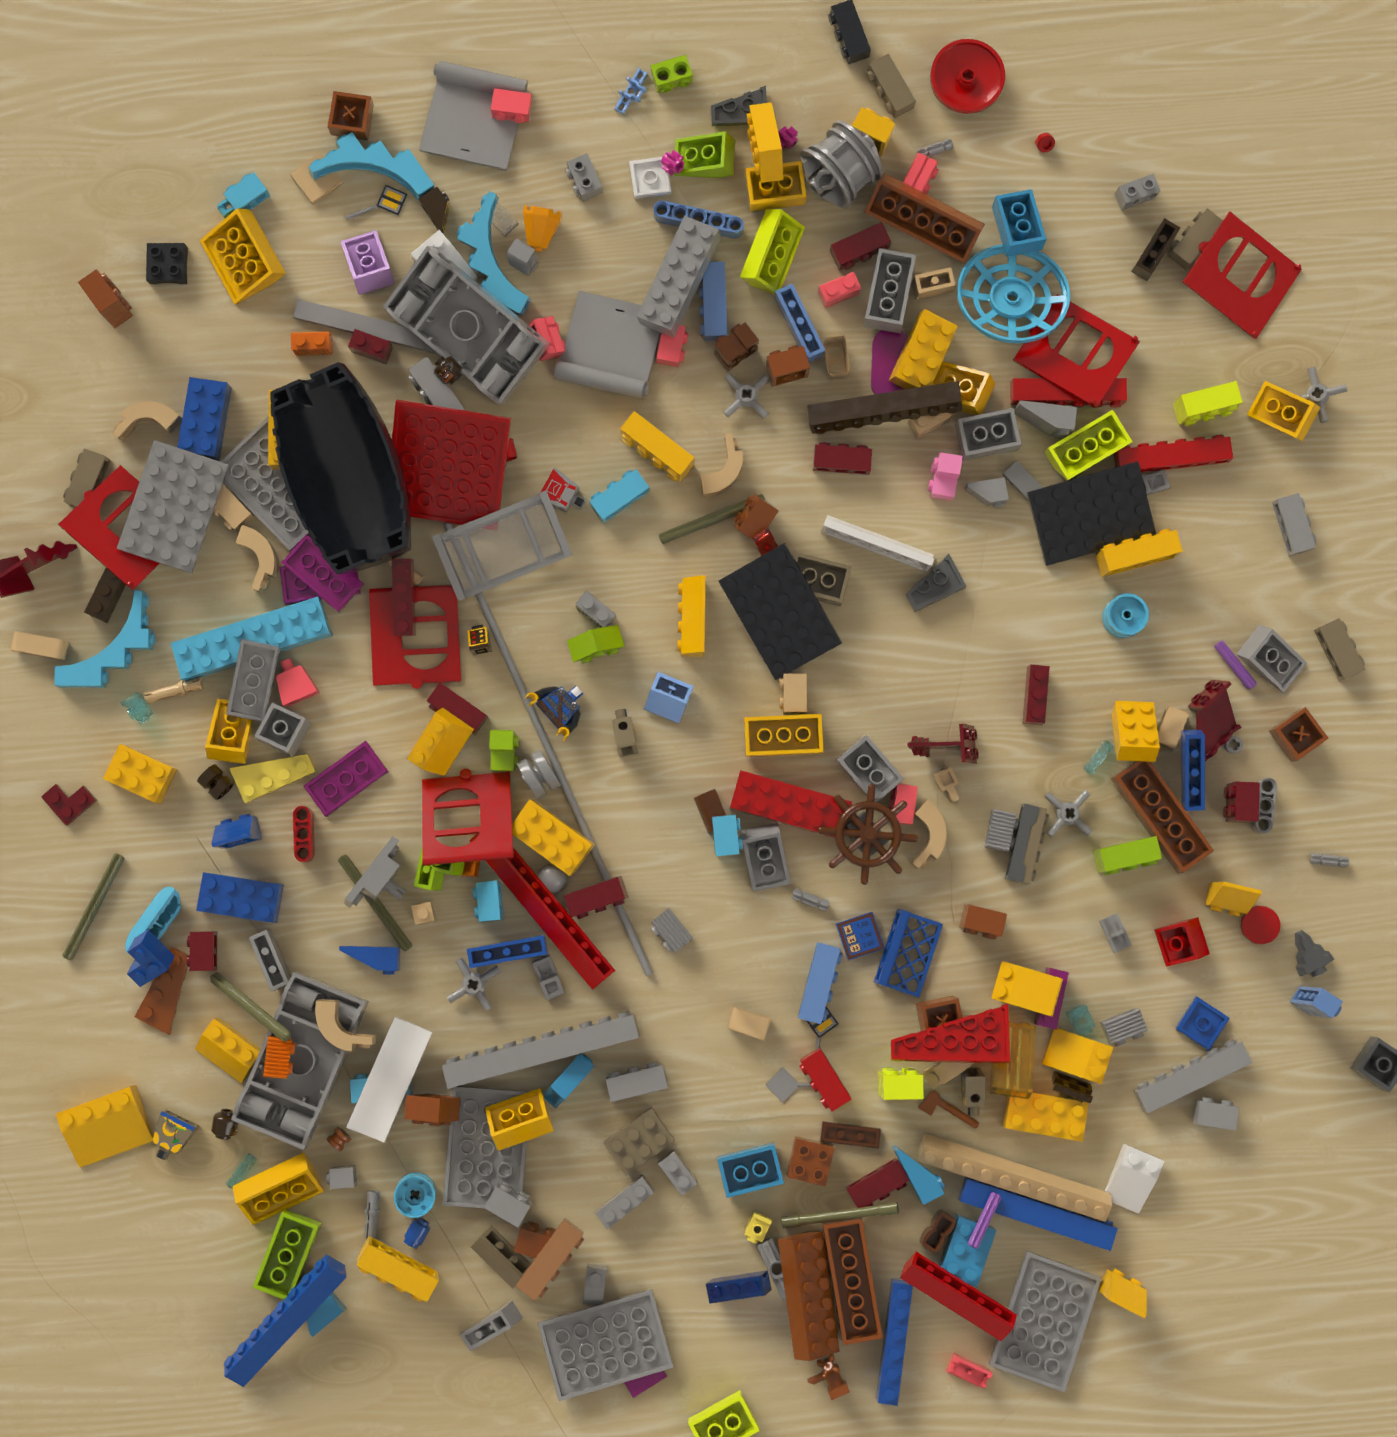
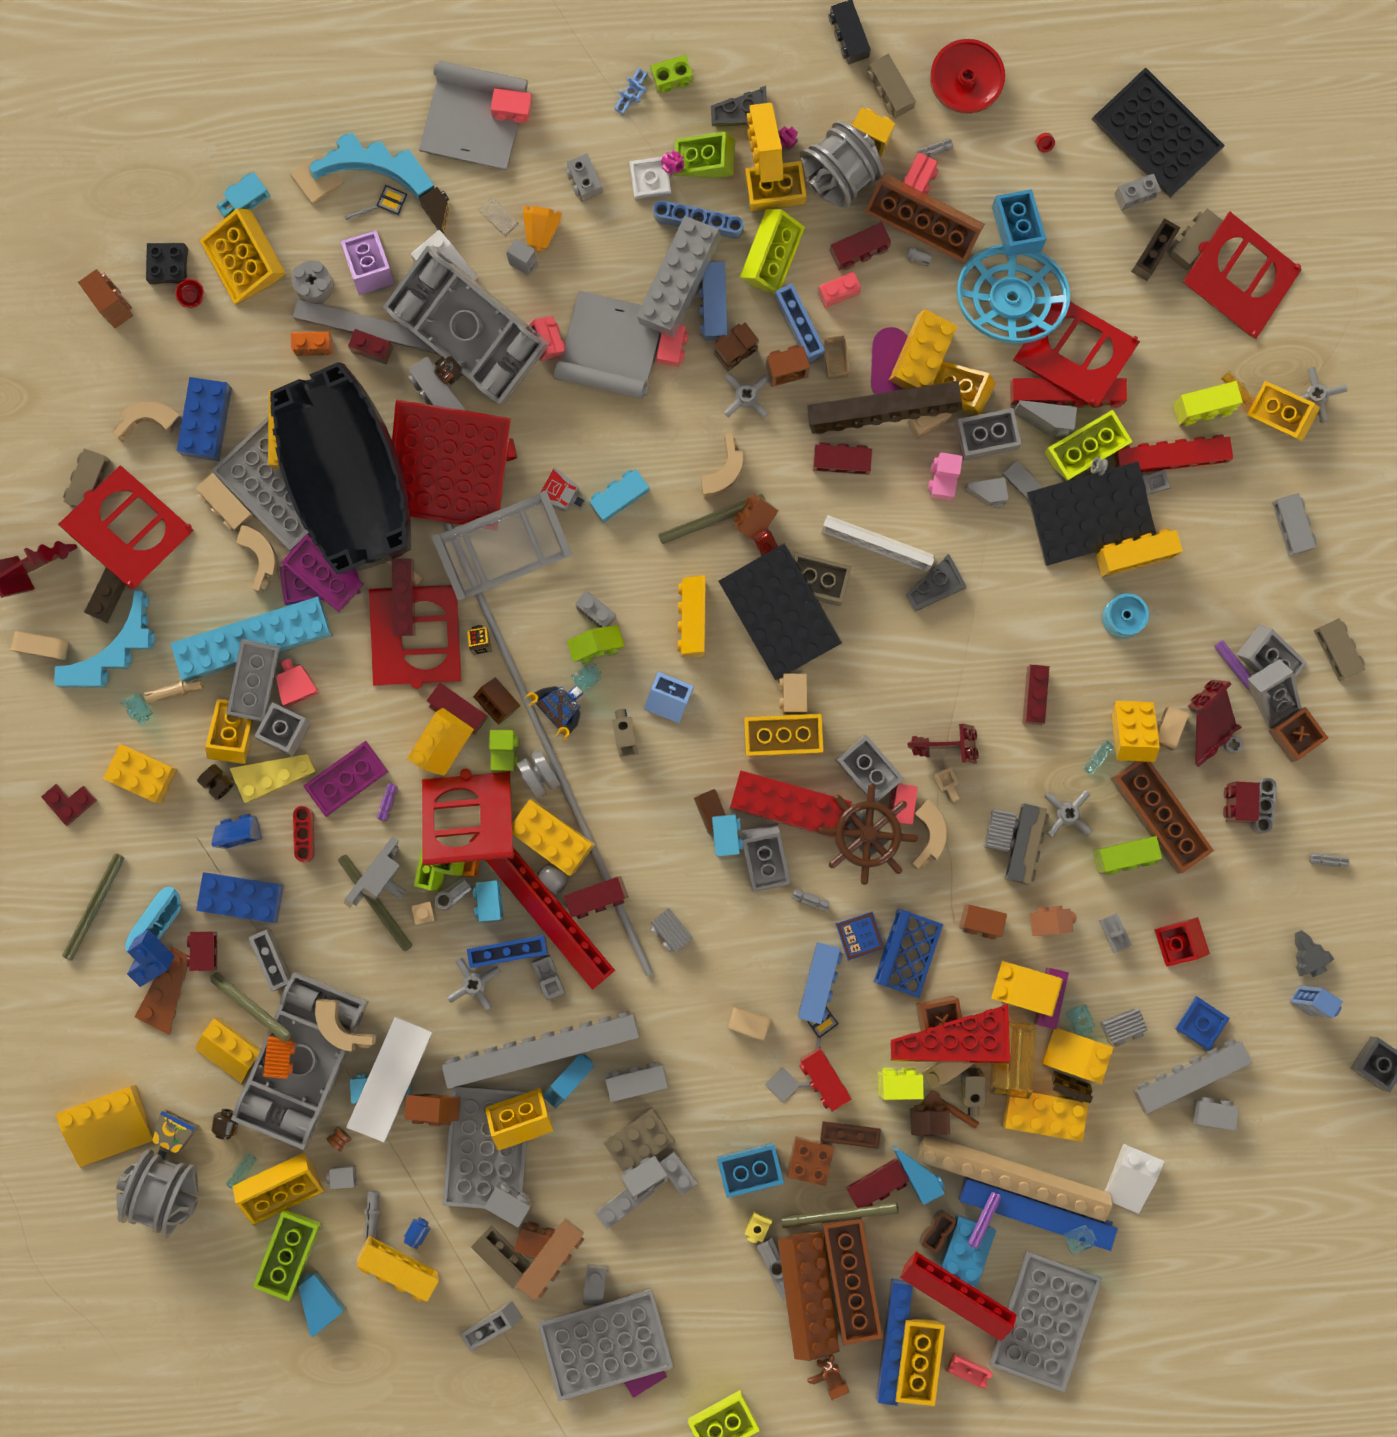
(157, 1193): none -> light grey wheel
(172, 506): light grey plate -> none
(189, 293): none -> red hair
(284, 1320): blue brick -> none
(309, 272): none -> light grey brick
(350, 114): dark orange brick -> none
(380, 958): blue slope -> none
(387, 802): none -> medium lavender axle
(413, 1206): medium azure wheel -> none
(454, 892): none -> light grey piece
(483, 260): medium azure arch -> none
(496, 701): none -> reddish brown brick
(587, 677): none -> clear light blue brick
(644, 1178): none -> light grey brick
(657, 447): yellow brick -> none
(738, 1287): clear blue brick -> none
(889, 291): light grey brick -> none
(919, 256): none -> light grey pin
(920, 1362): none -> yellow slope
(930, 1120): none -> reddish brown brick
(933, 283): tan brick -> none
(1053, 921): none -> nougat brick
(1072, 1239): none -> clear light blue brick
(1099, 466): none -> light grey bush
(1124, 1292): yellow slope -> none
(1158, 132): none -> black plate
(1193, 770): blue brick -> none
(1231, 897): yellow slope -> none
(1246, 397): none -> clear yellow pin
(1260, 925): red tile -> none
(1275, 692): none -> light grey slope

